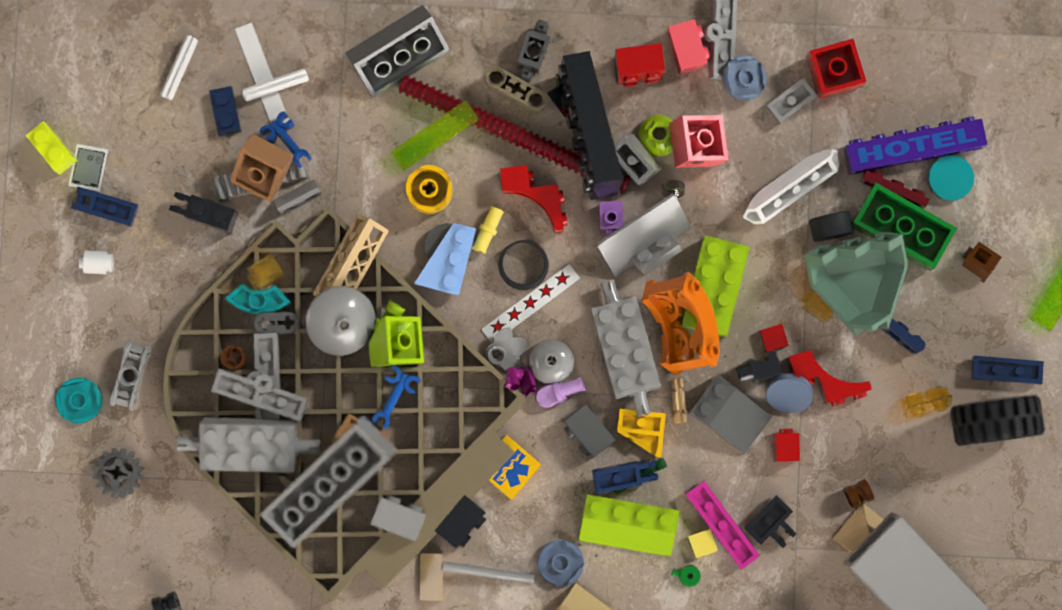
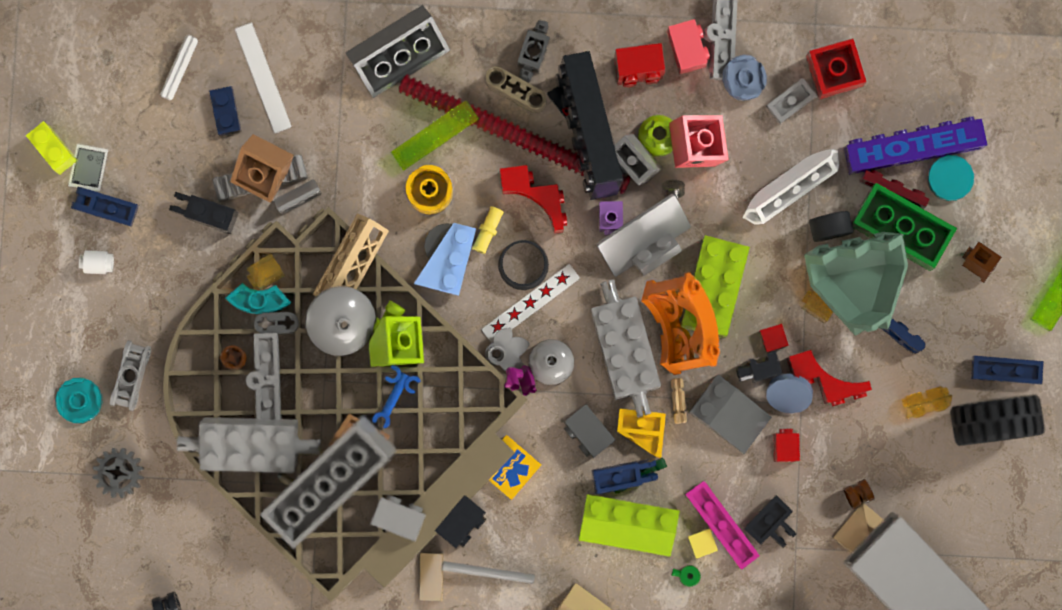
(260, 394): light grey hinge -> none
(274, 85): white axle -> none
(278, 129): blue bar -> none
(557, 393): lavender arm -> none
(560, 562): sand blue tile -> none

